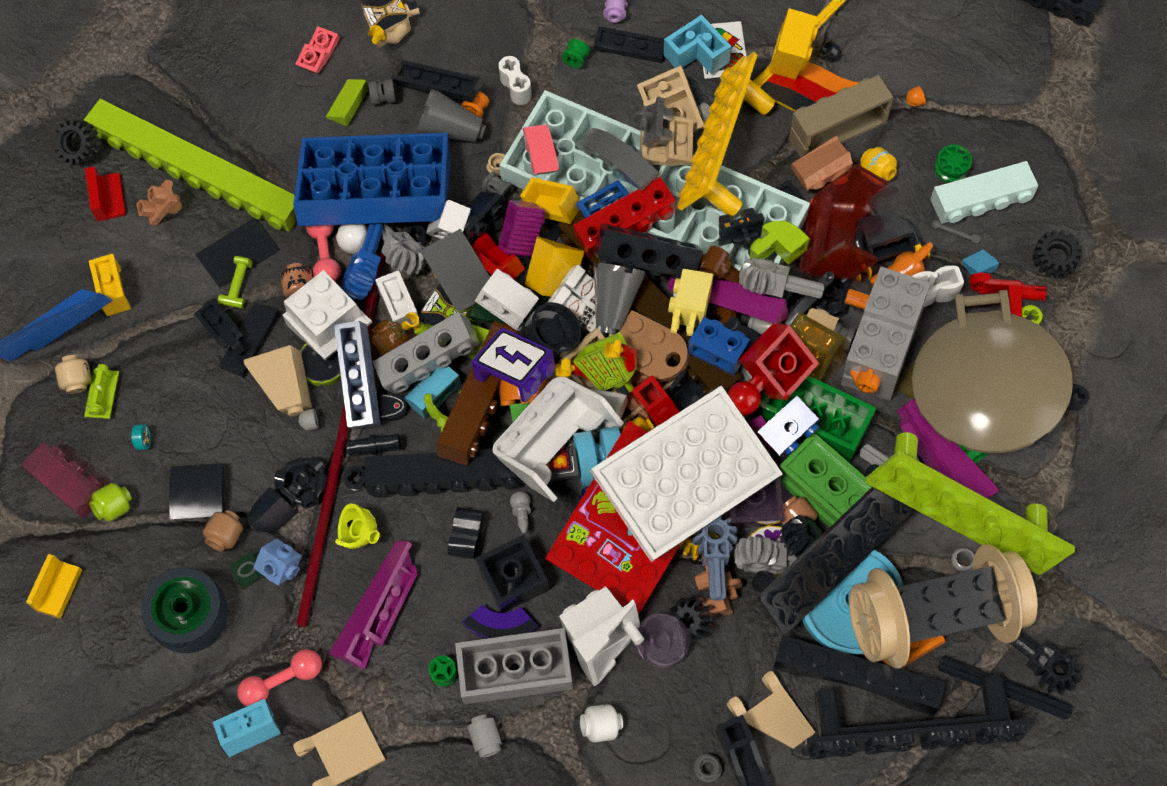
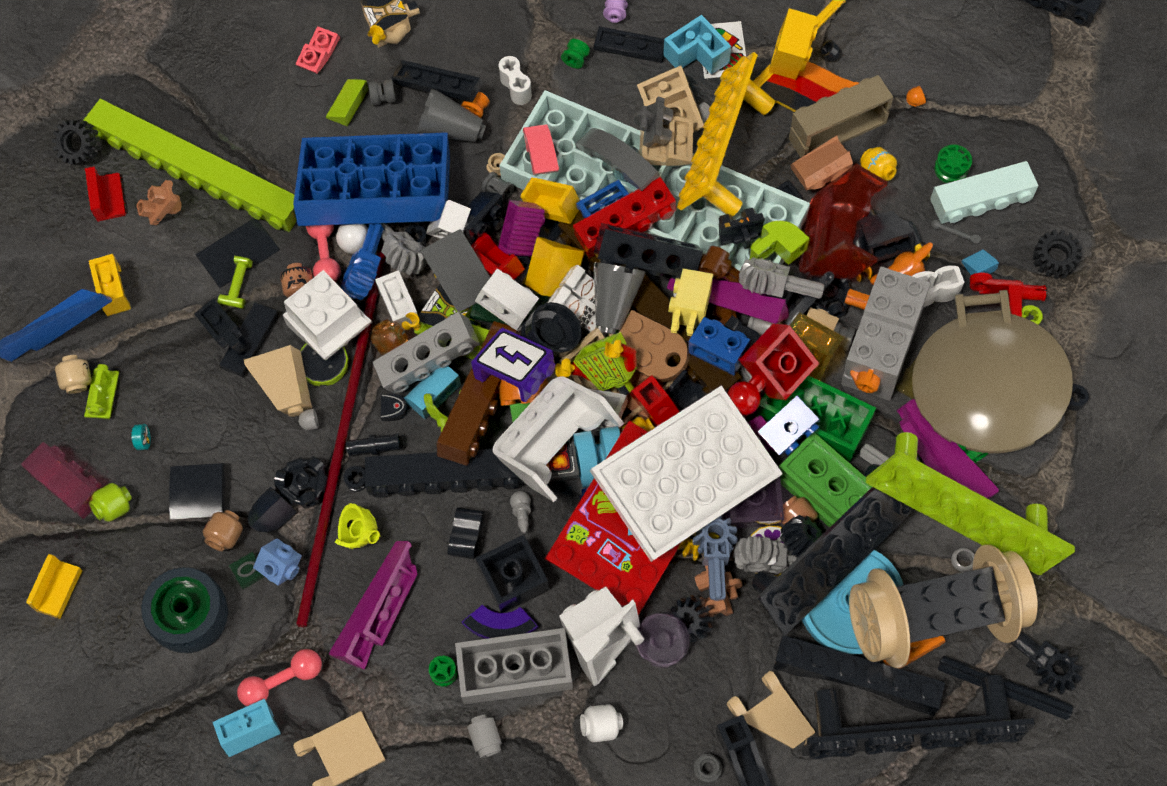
(357, 375): sand blue brick -> none

